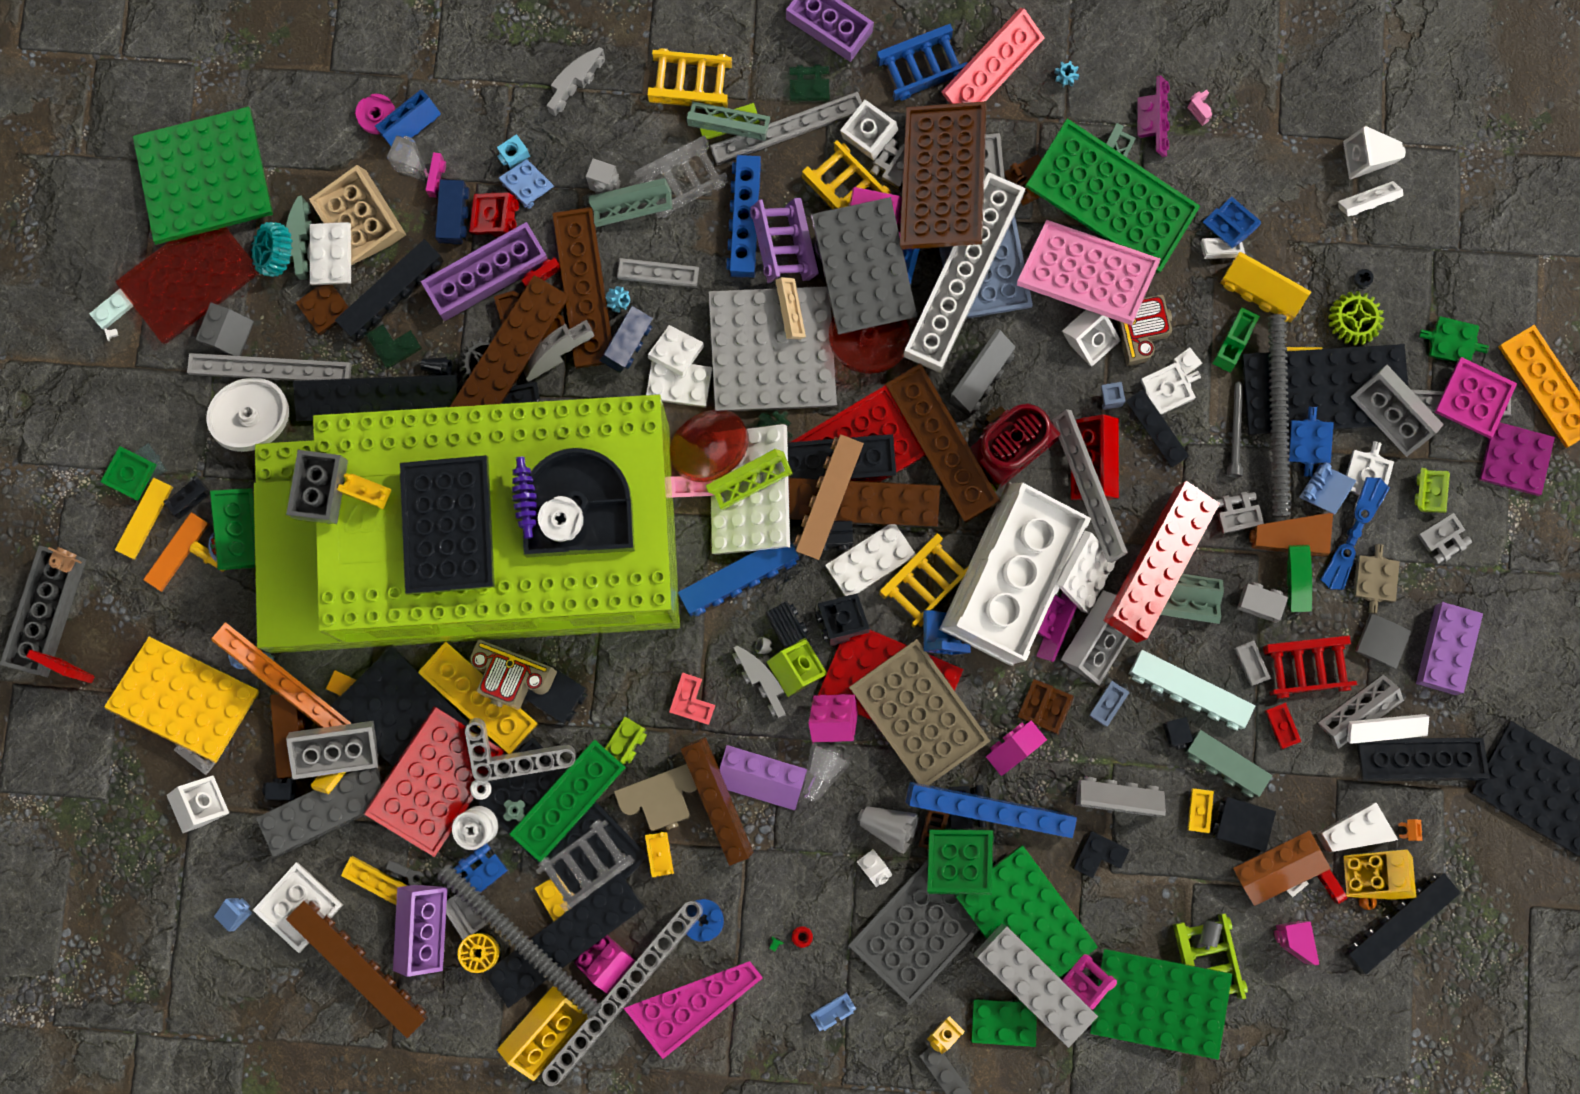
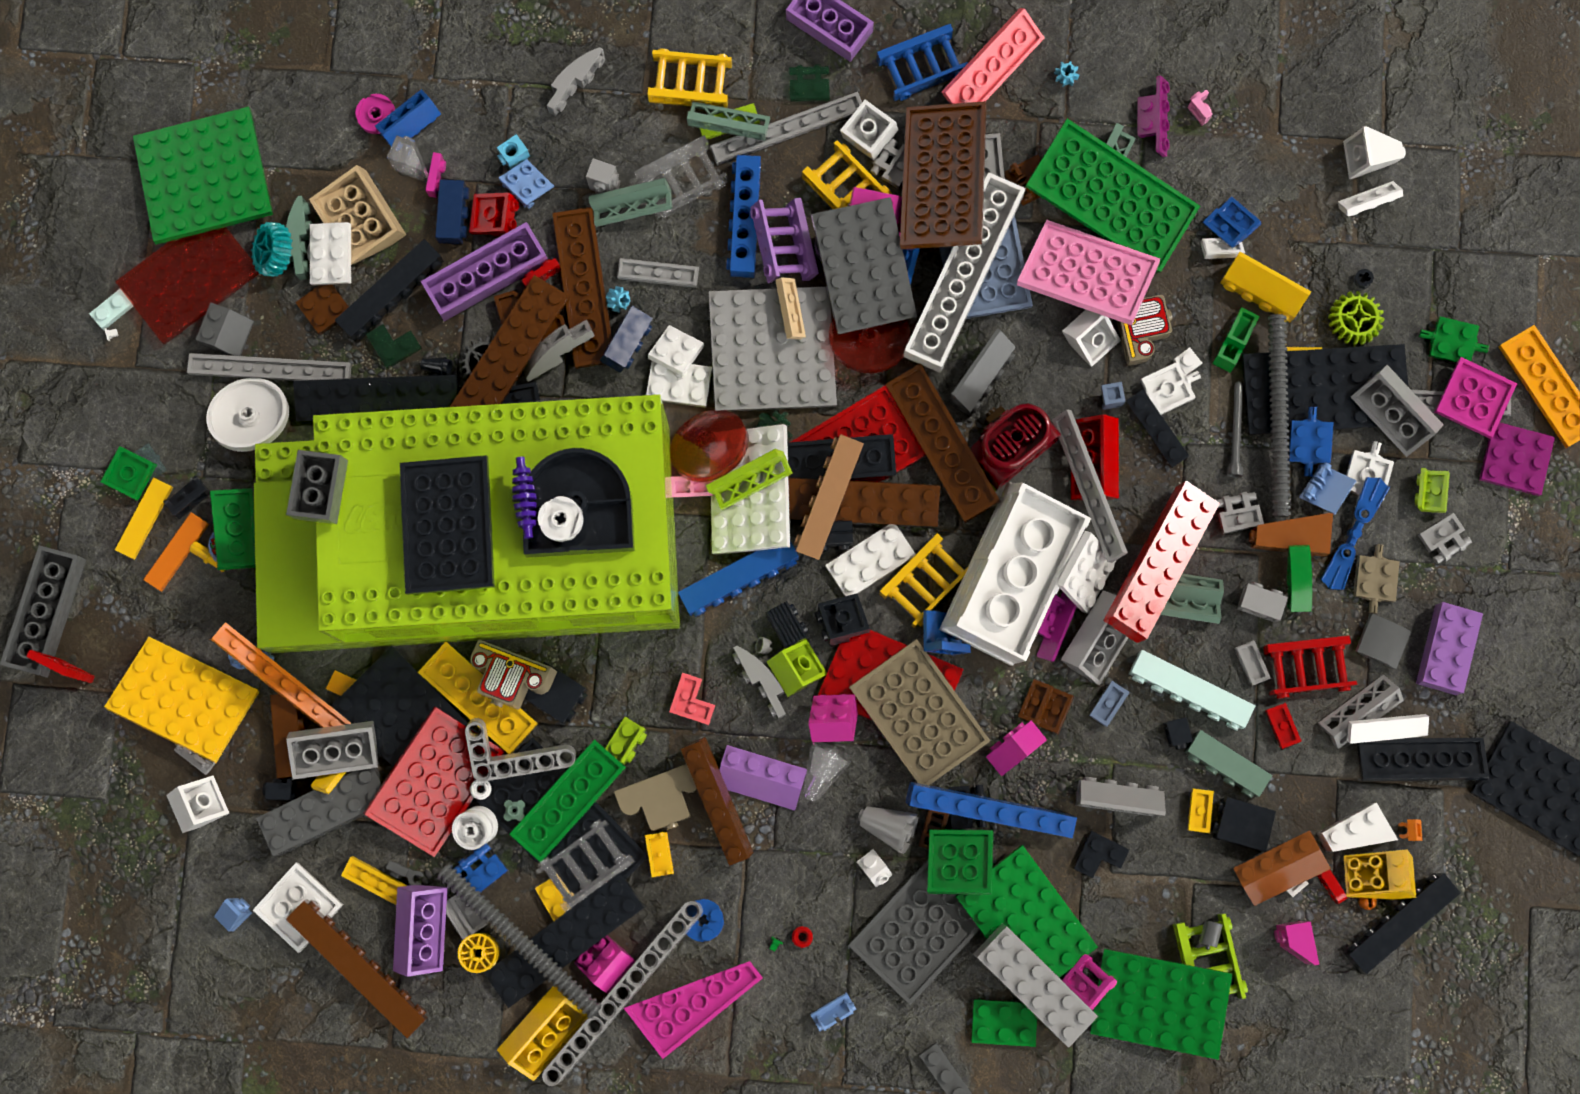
(62, 559): medium nougat hinge -> none
(365, 490): yellow hinge -> none
(948, 1028): yellow brick -> none

